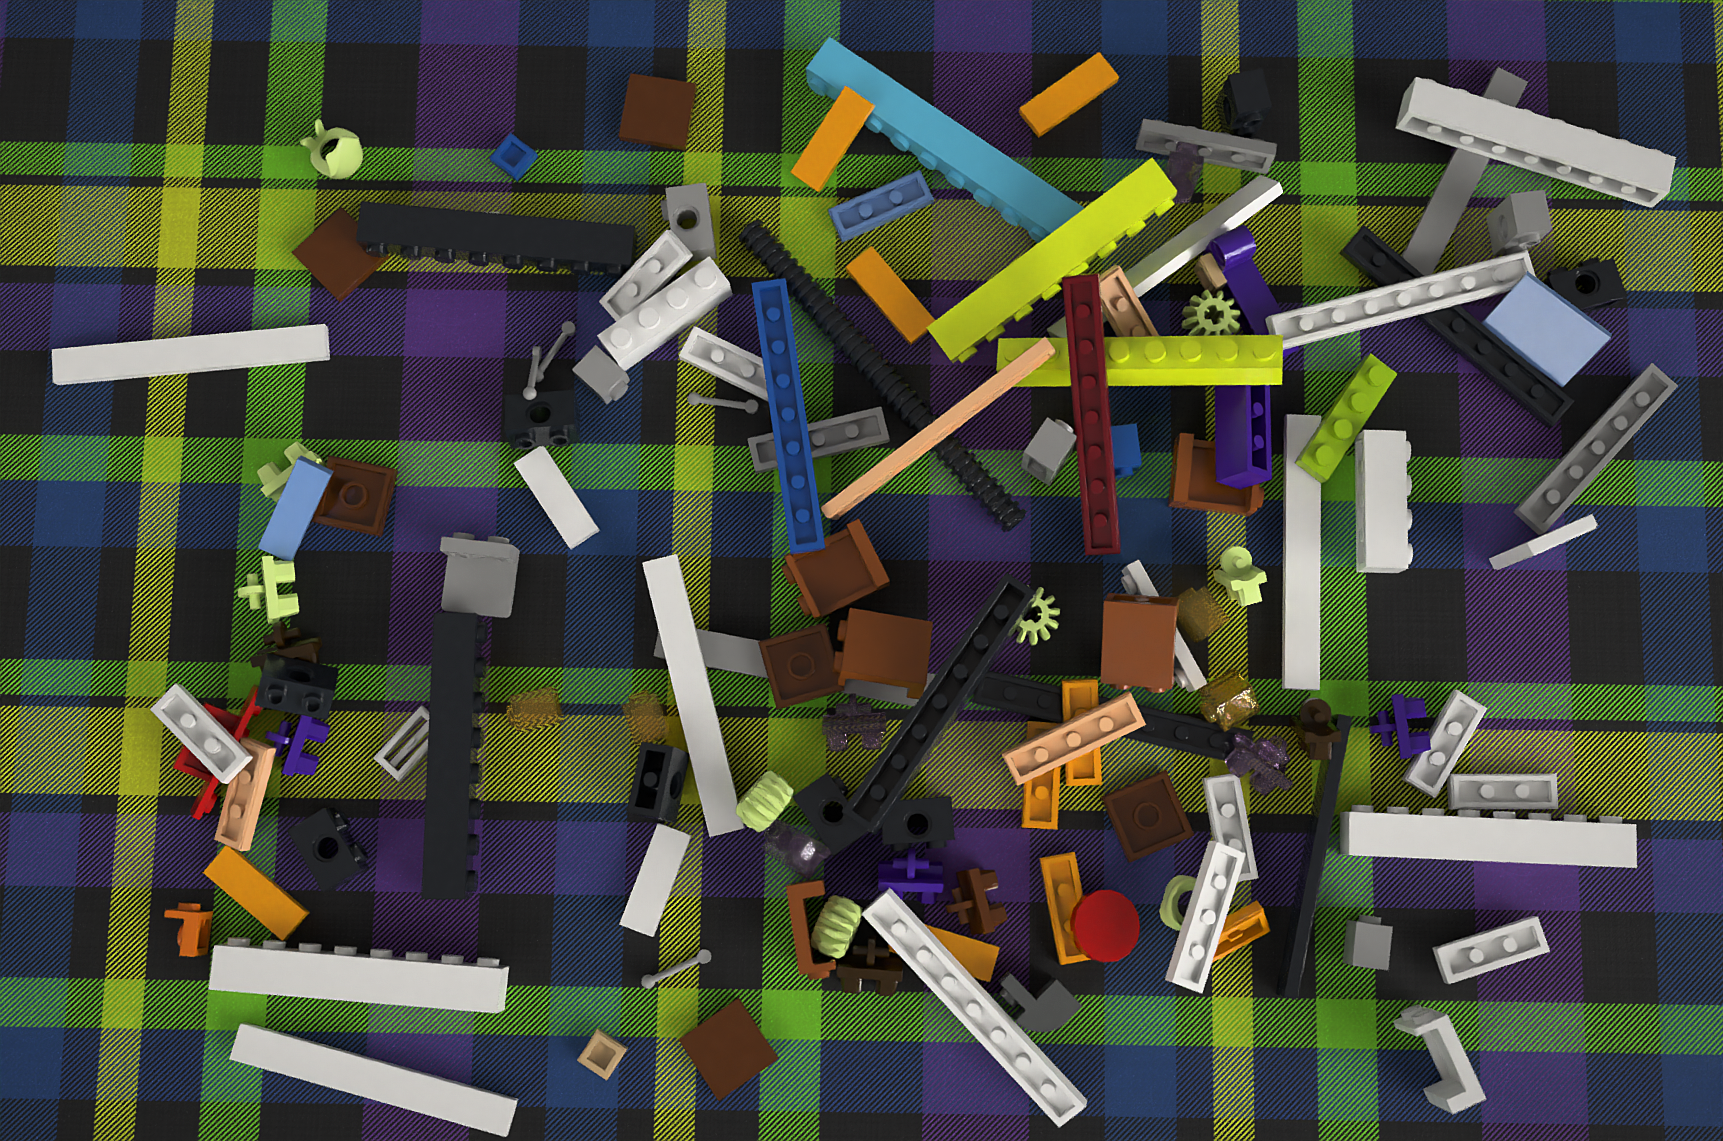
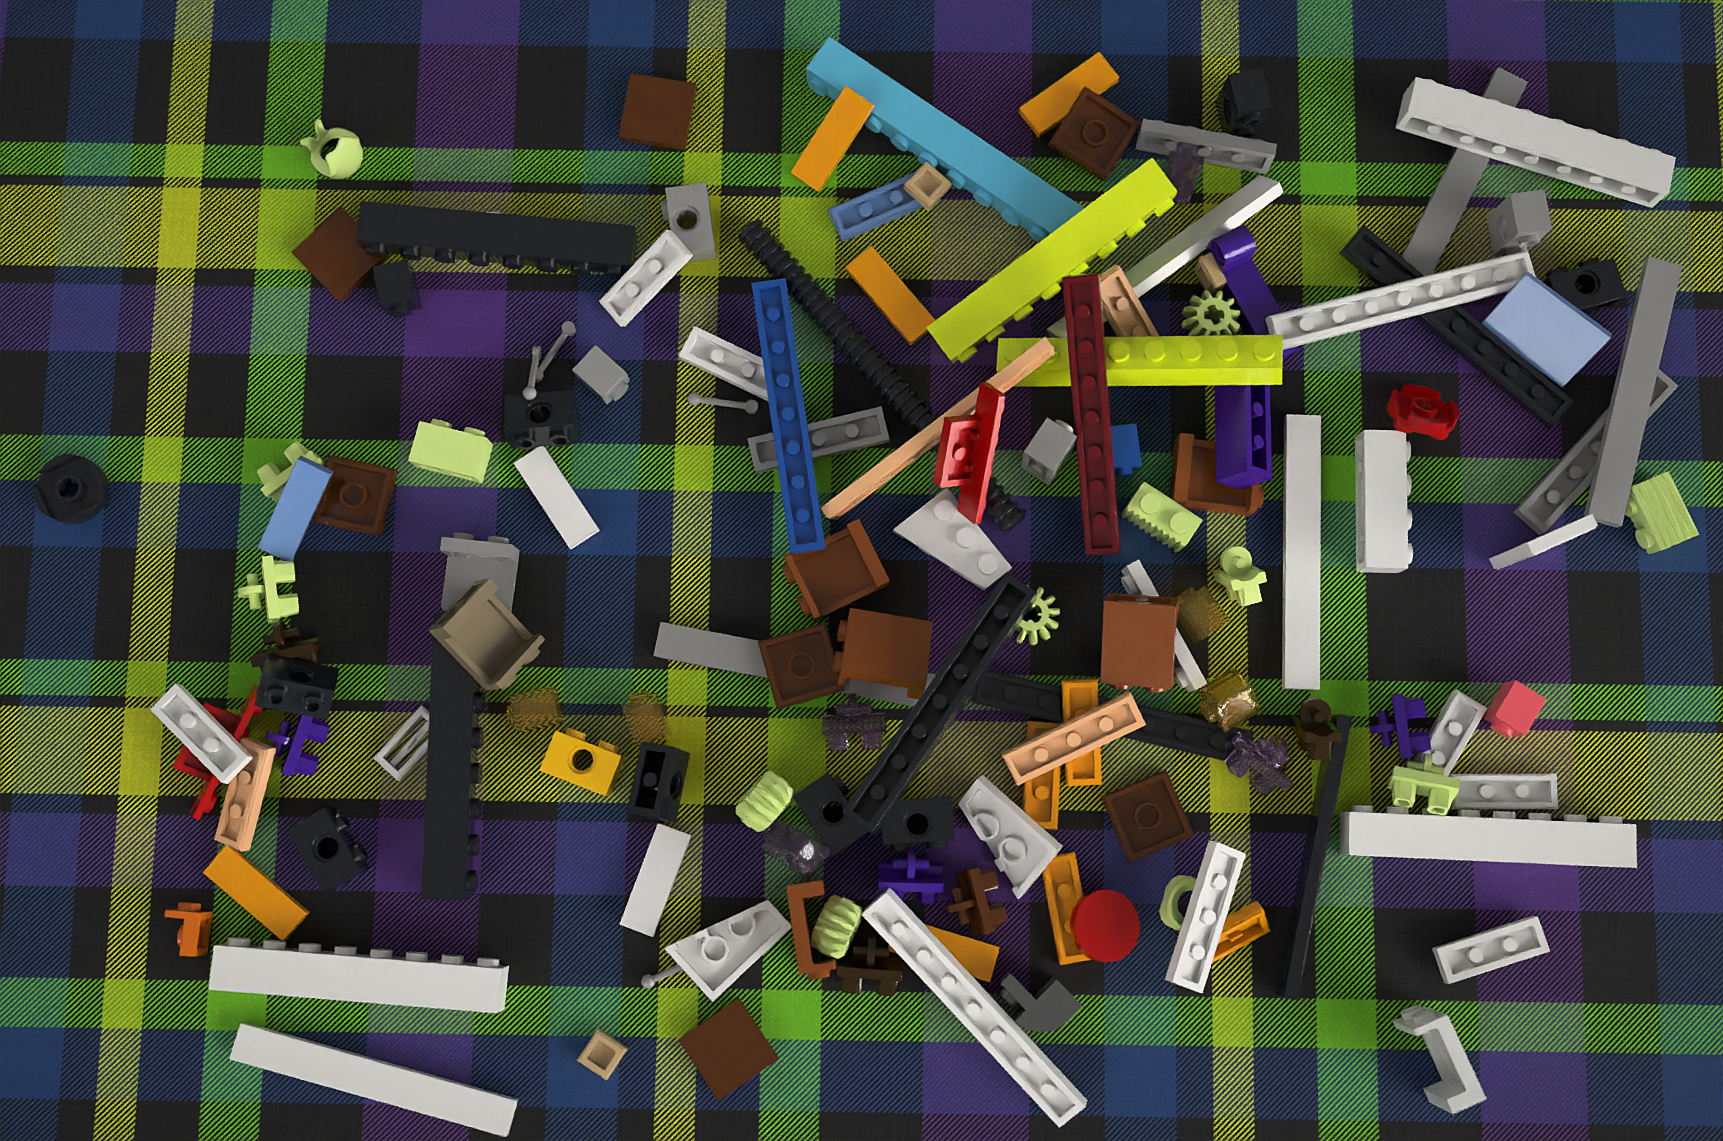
(52, 484): none -> black plate
(190, 354): white tile -> none
(397, 288): none -> black brick
(451, 451): none -> yellowish green brick
(486, 636): none -> dark tan panel
(513, 157): blue tile -> none
(562, 755): none -> yellow brick
(666, 314): white brick -> none
(693, 694): white tile -> none
(729, 947): none -> white wing
(927, 186): none -> tan tile
(954, 541): none -> white wing
(969, 450): none -> red bracket
(1014, 837): none -> white wing
(1094, 134): none -> reddish brown tile
(1161, 517): none -> yellowish green brick
(1229, 819): white tile -> none
(1345, 418): lime plate -> none
(1367, 943): light grey brick -> none
(1422, 411): none -> red plate
(1426, 781): none -> yellowish green hips
(1514, 709): none -> coral brick
(1633, 391): none -> light grey tile
(1659, 514): none -> yellowish green brick

